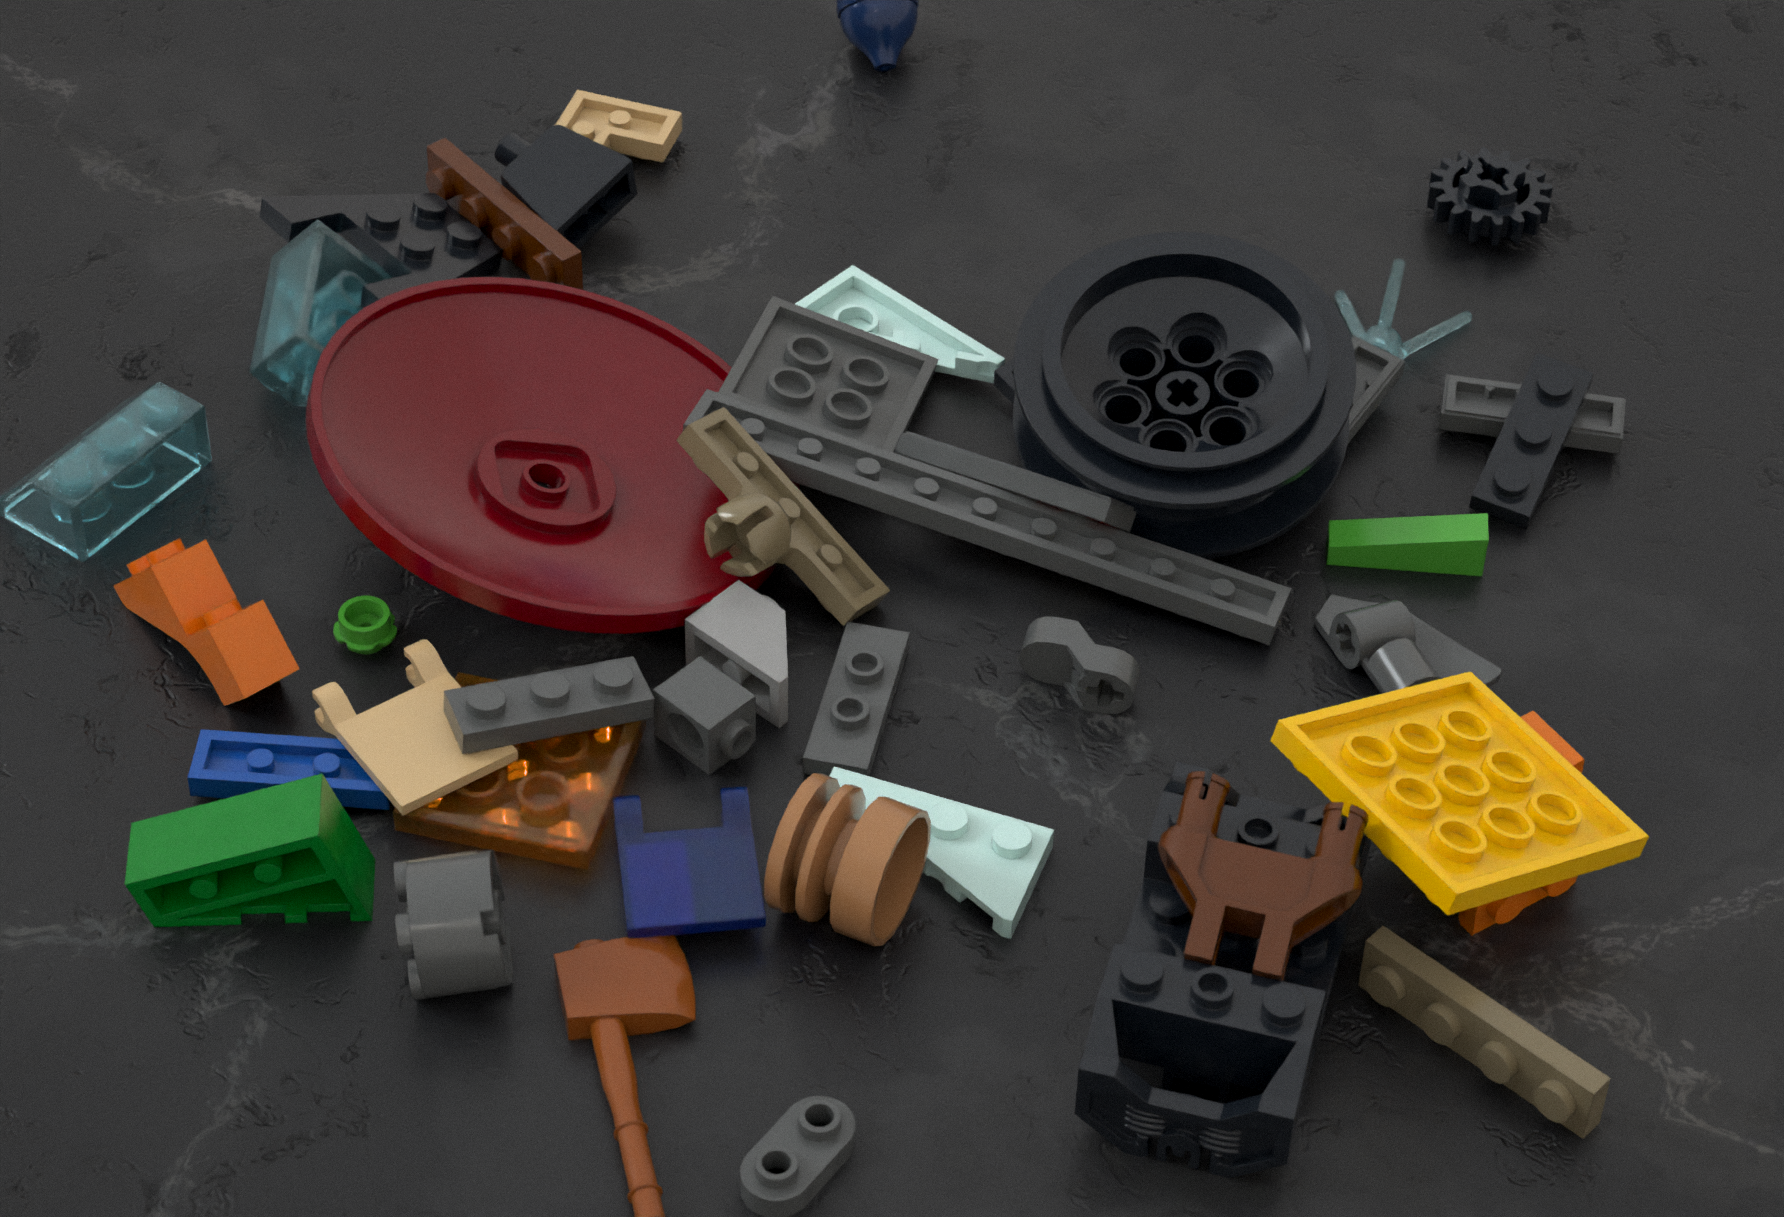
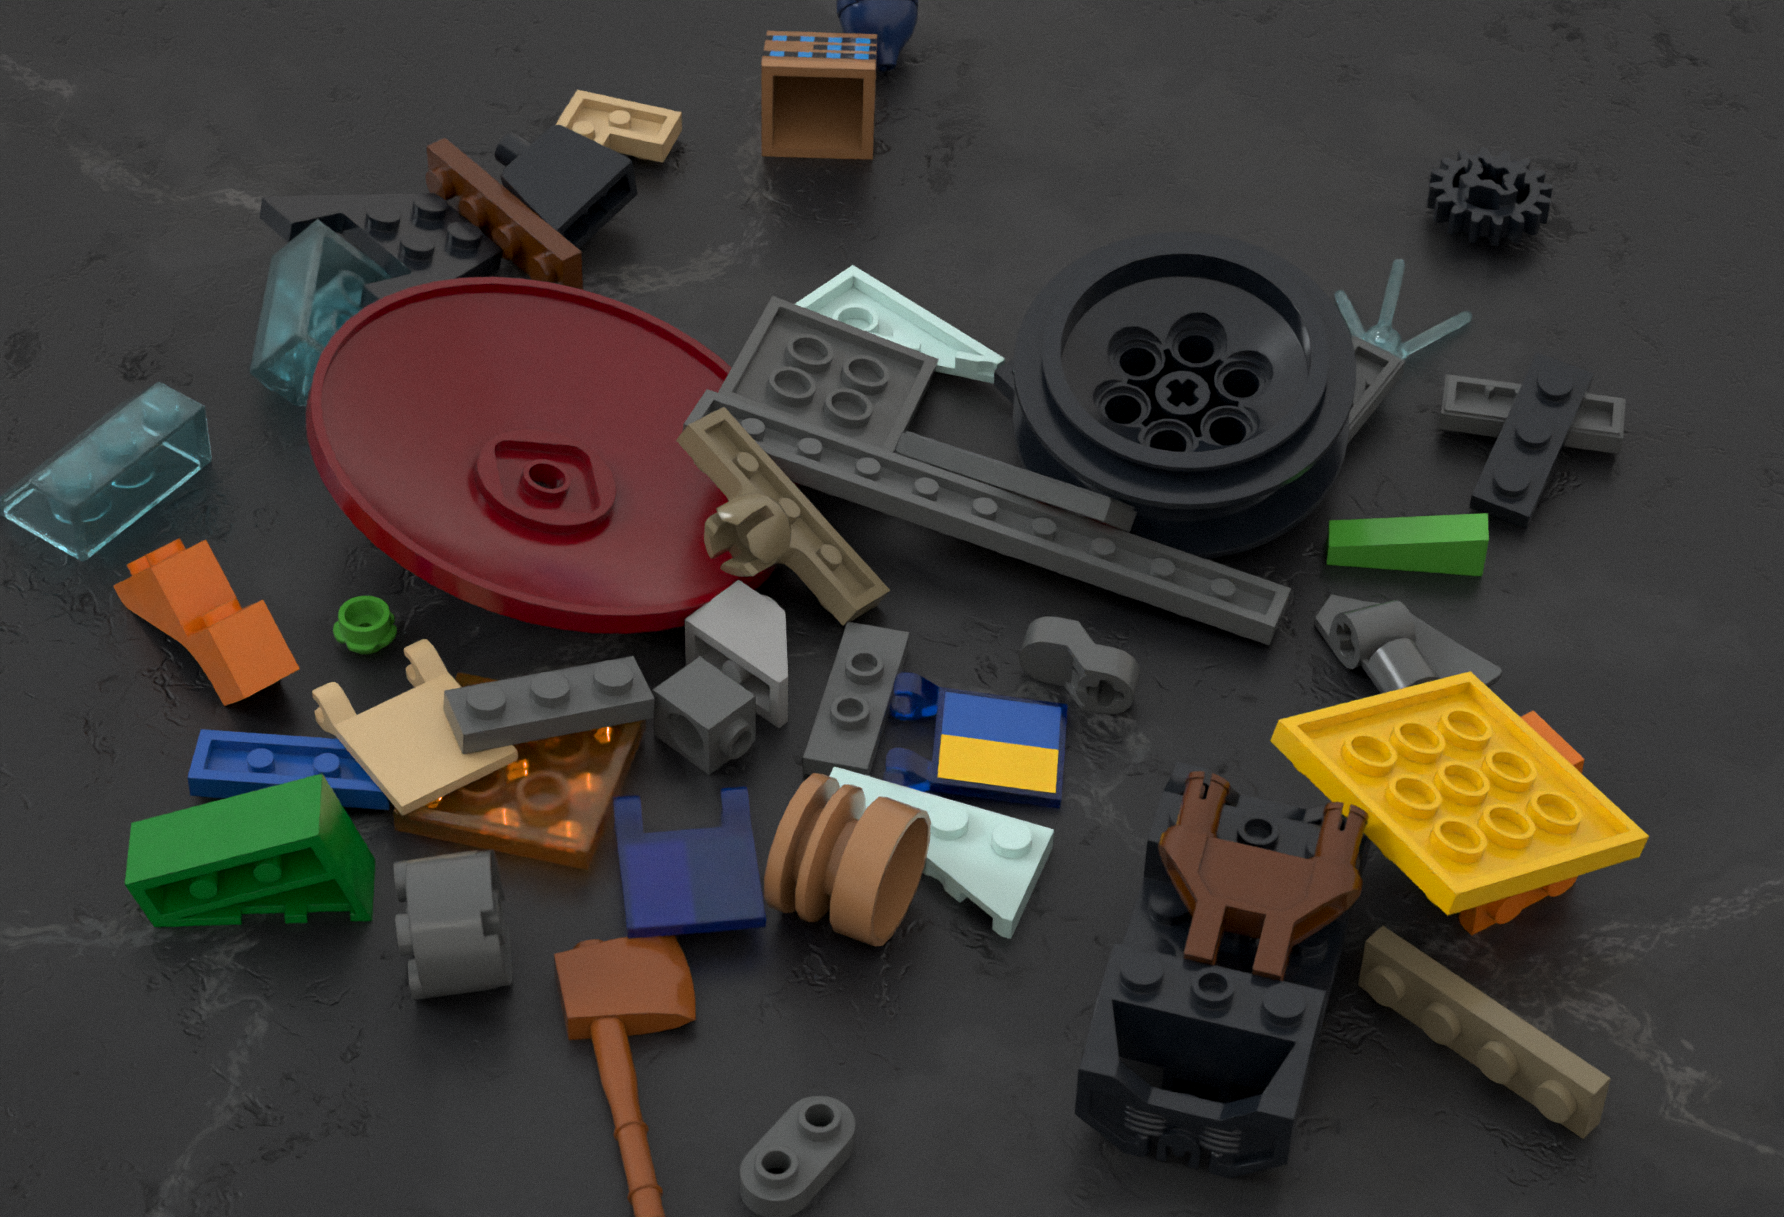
(818, 95): none -> medium nougat slope
(981, 744): none -> flag

